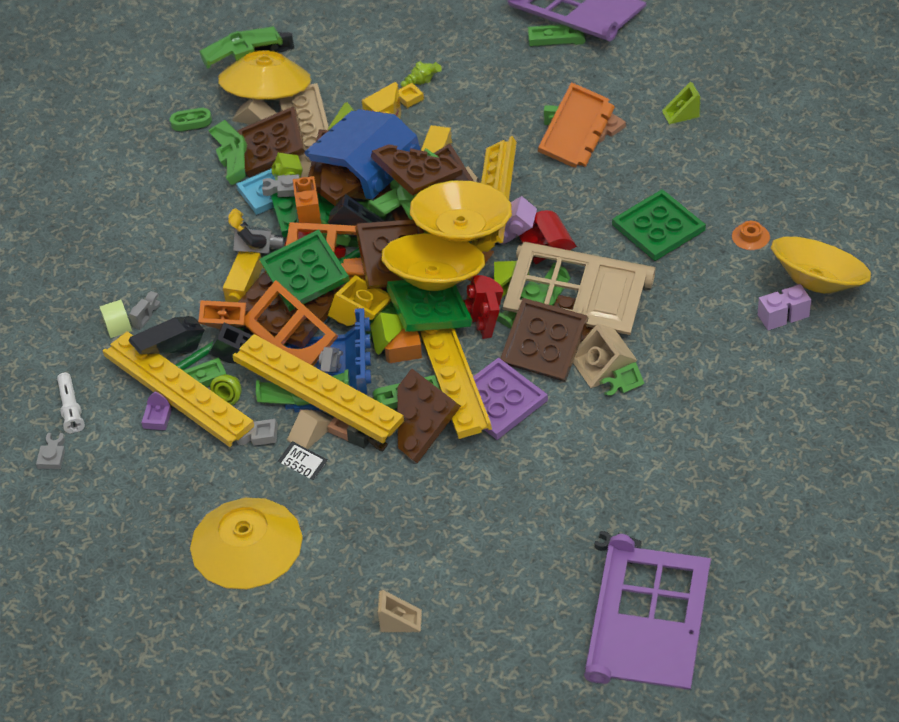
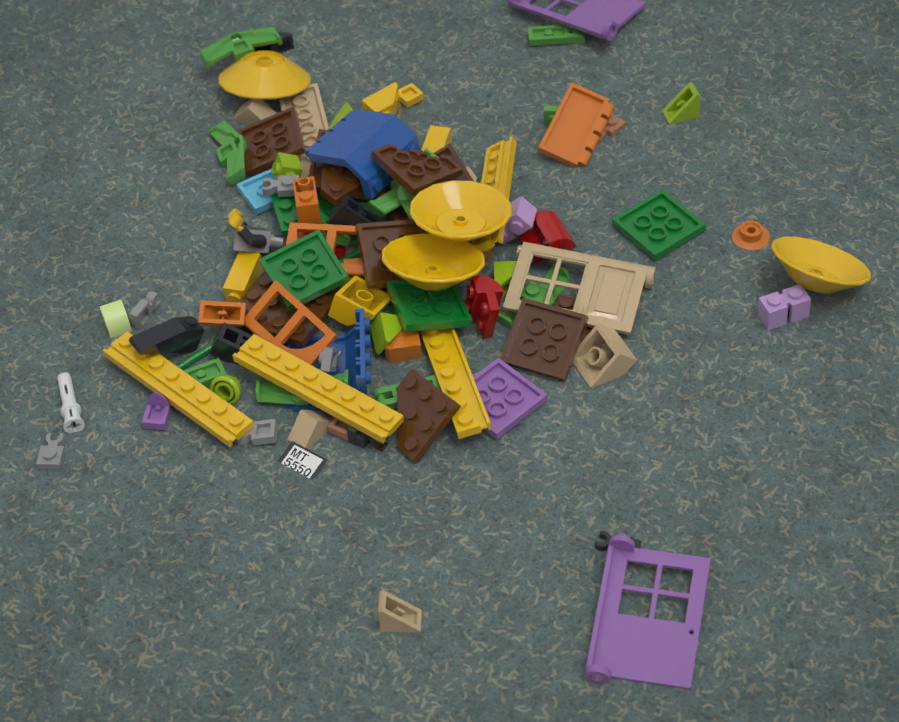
(190, 119): bright green plate -> none
(248, 558): yellow dish -> none
(421, 73): lime piece -> none
(625, 379): bright green plate -> none

